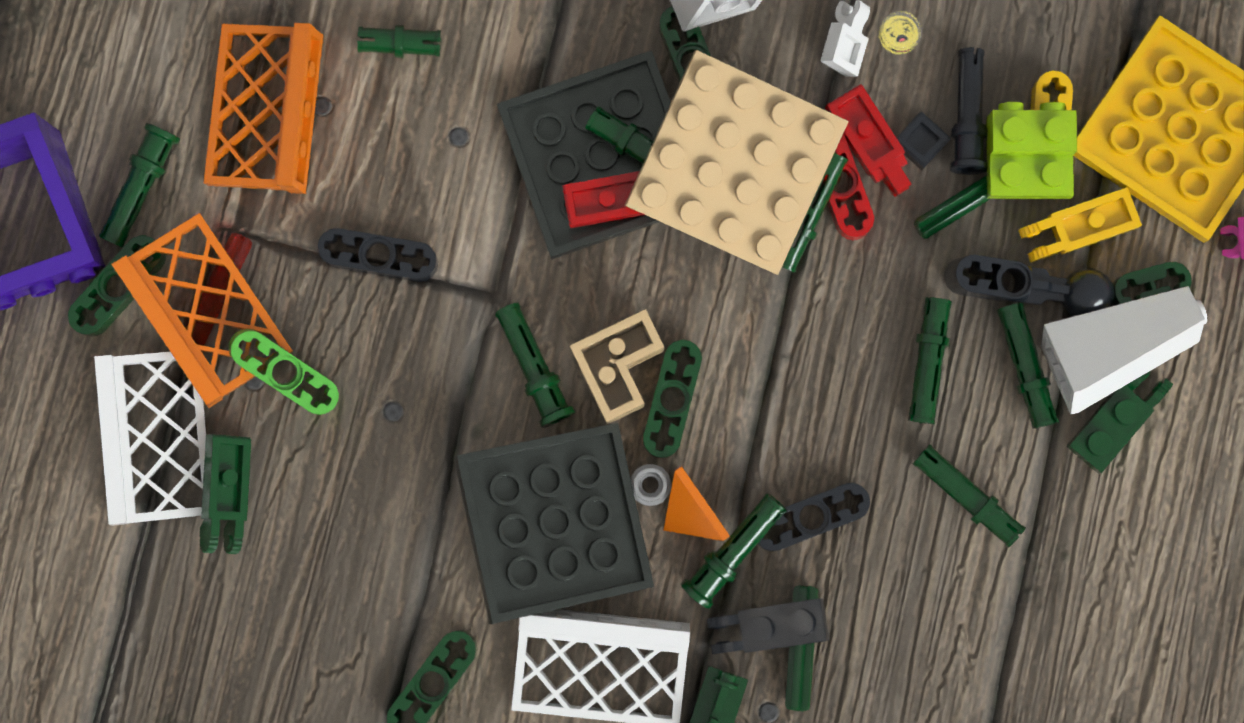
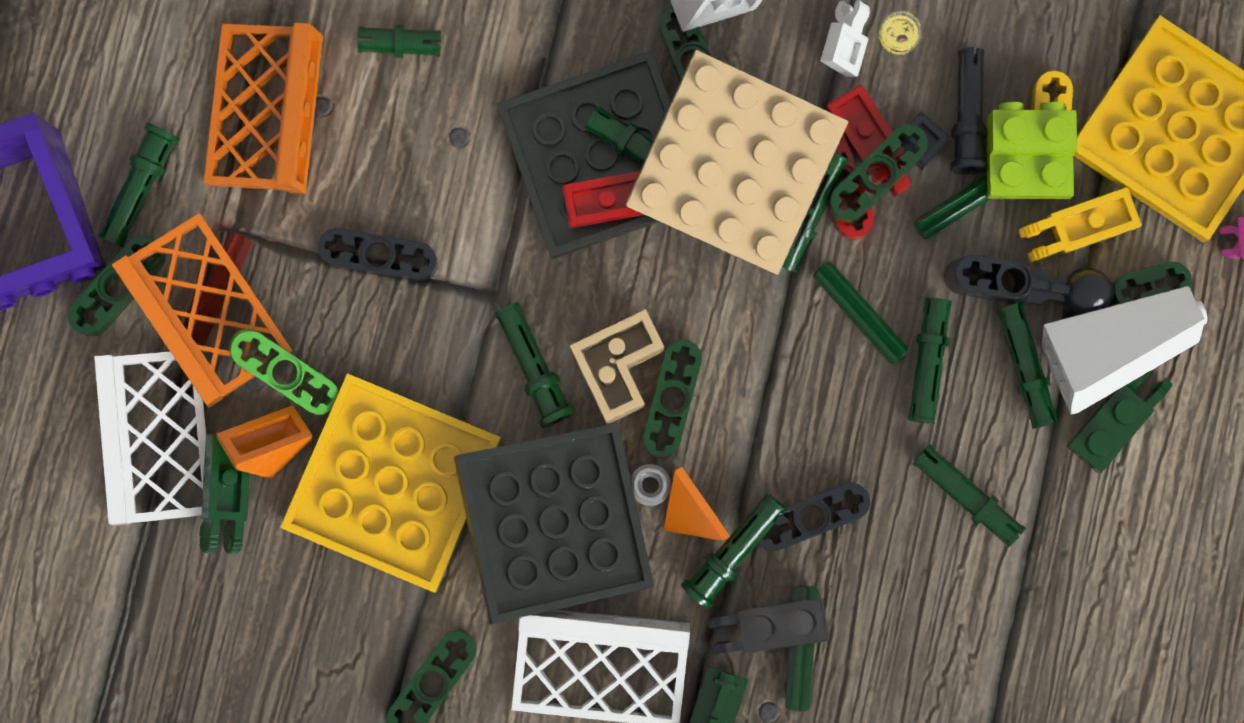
(266, 442): none -> orange slope
(386, 483): none -> yellow plate
(860, 312): none -> dark green axle
(891, 144): none -> dark green beam

